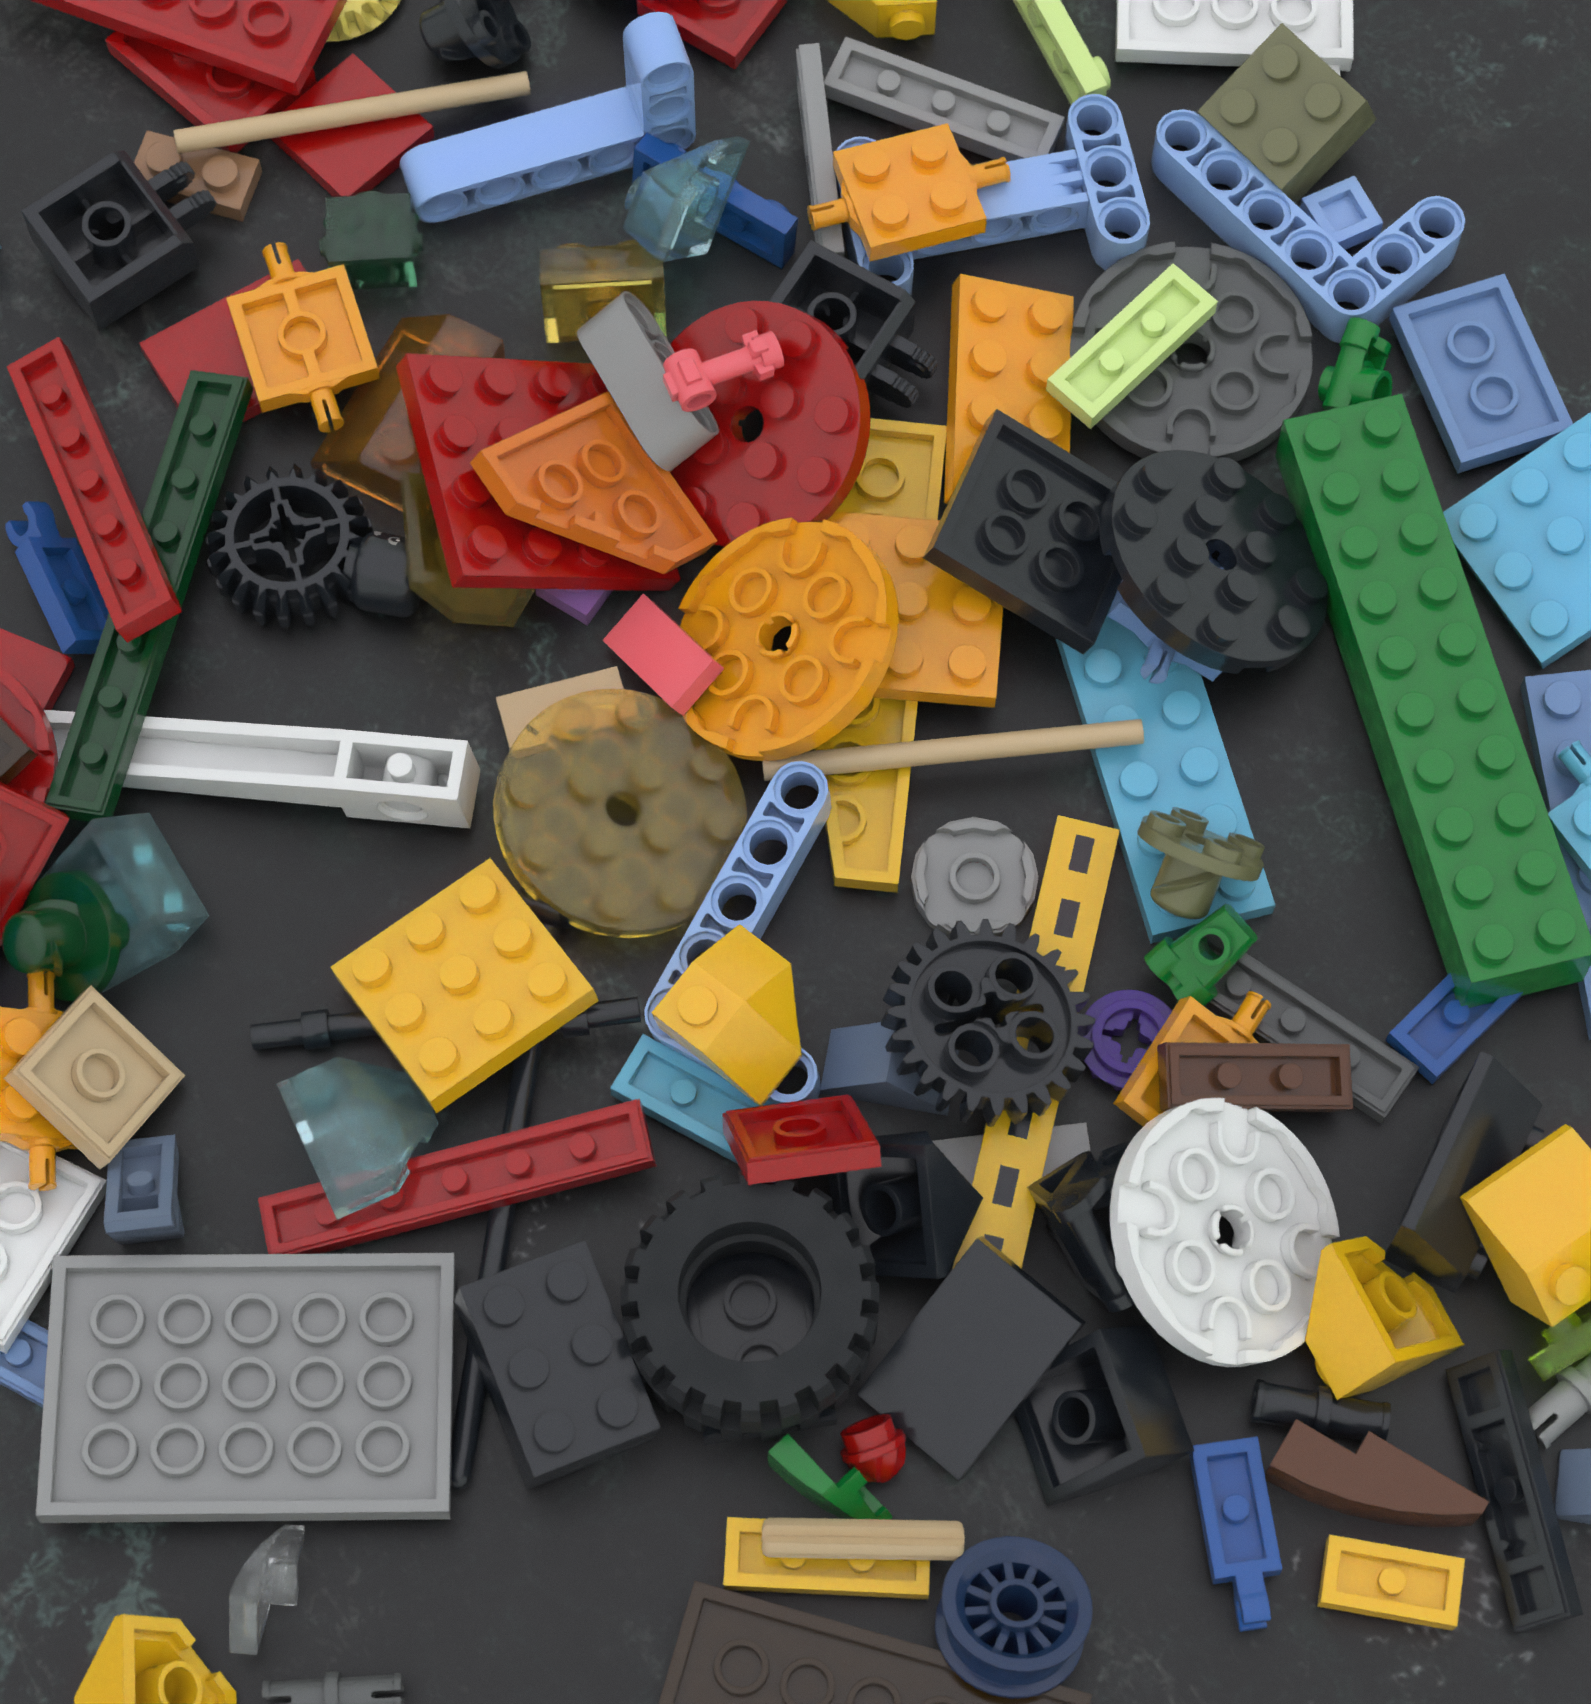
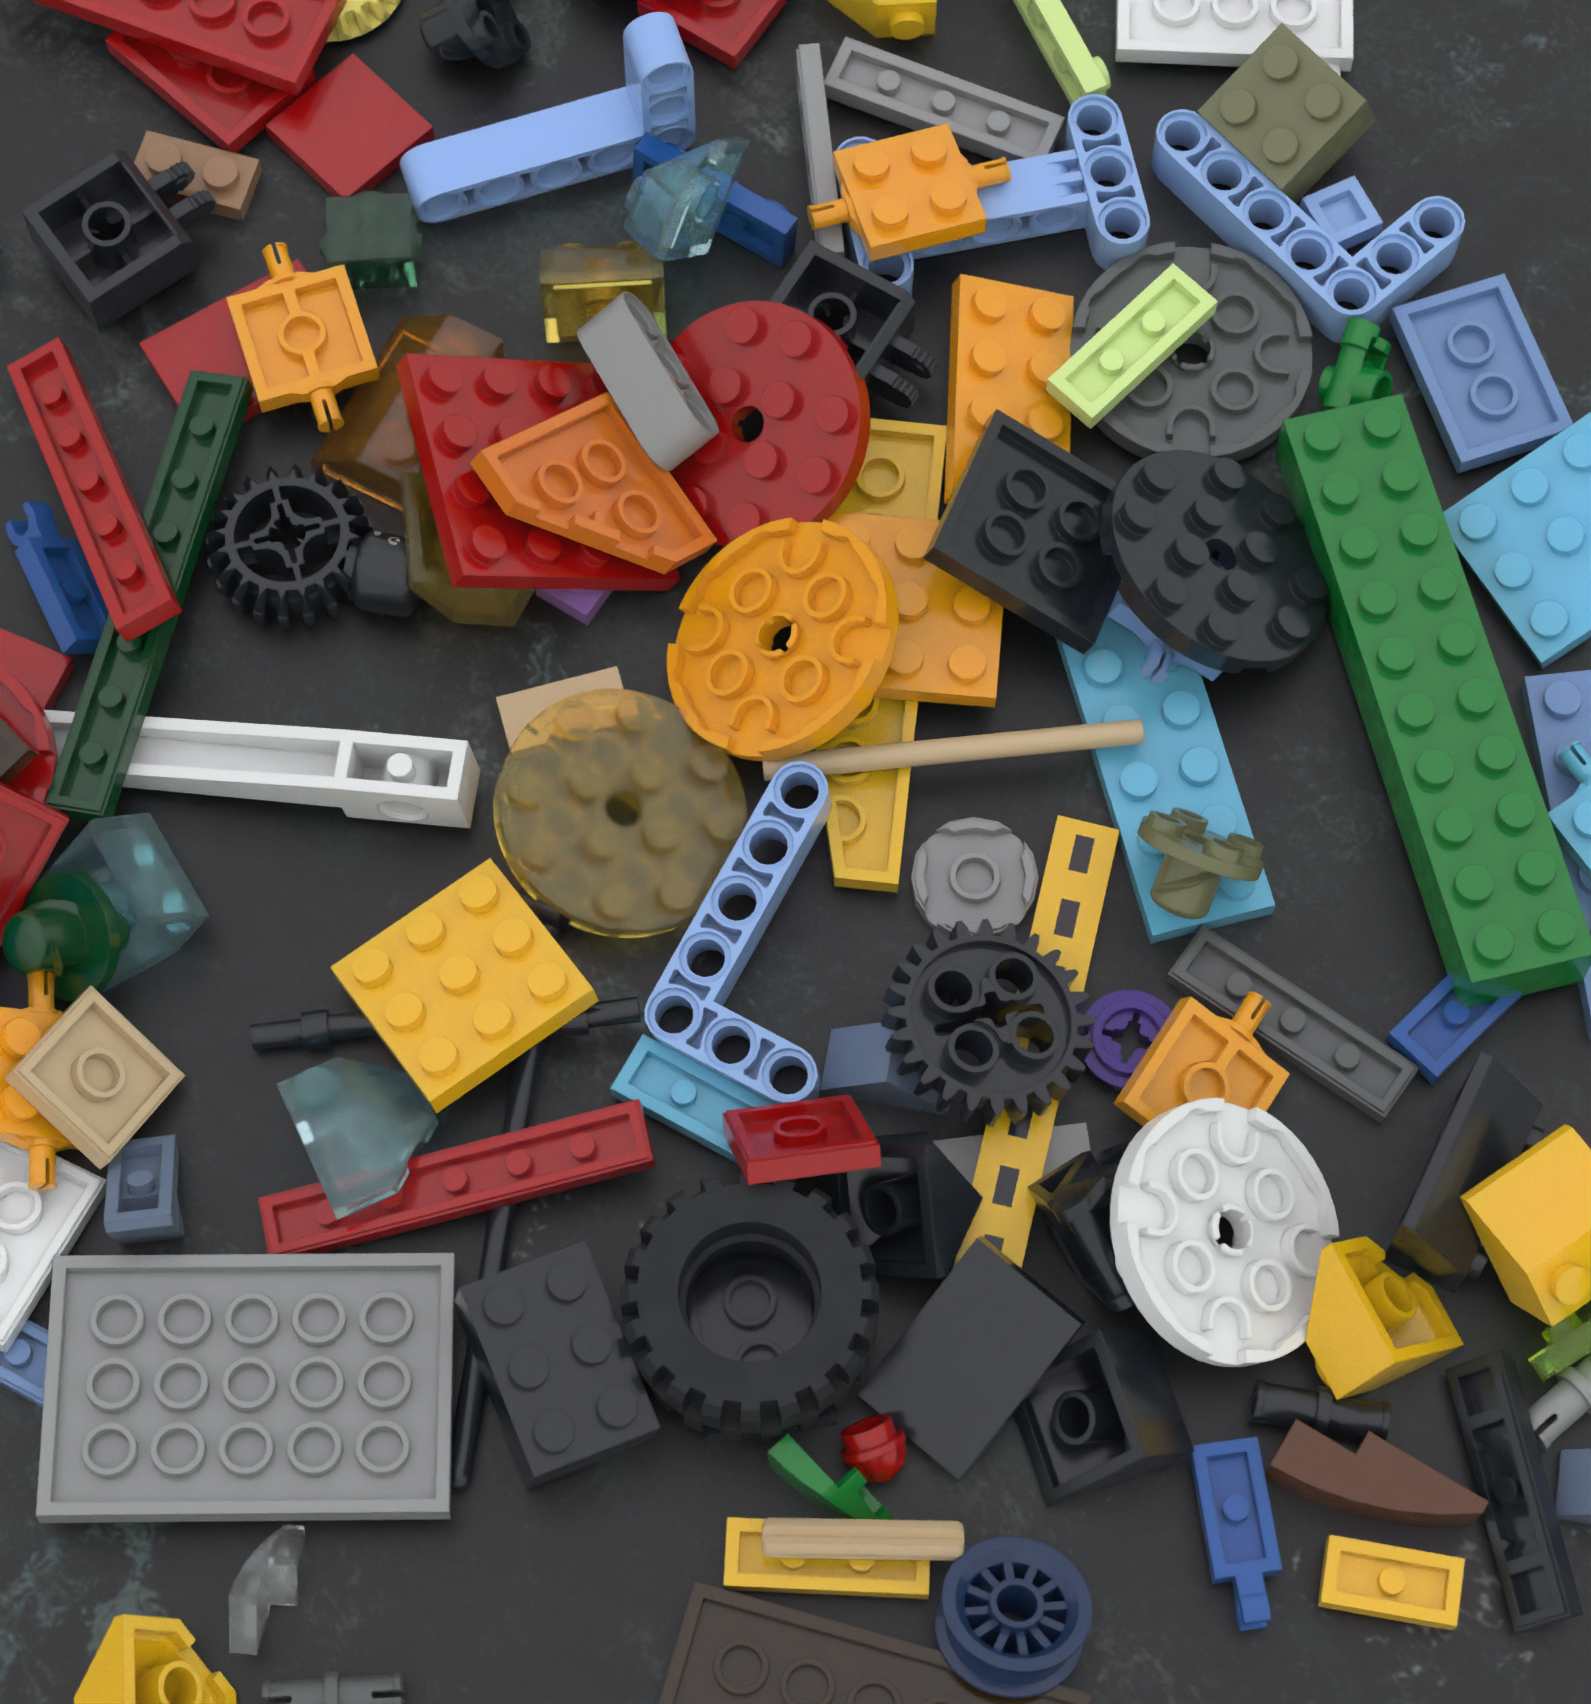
(351, 112): tan piece -> none
(663, 654): coral tile -> none
(692, 380): coral bar -> none
(737, 1013): yellow slope -> none
(1191, 965): green plate -> none
(1257, 1075): reddish brown tile -> none

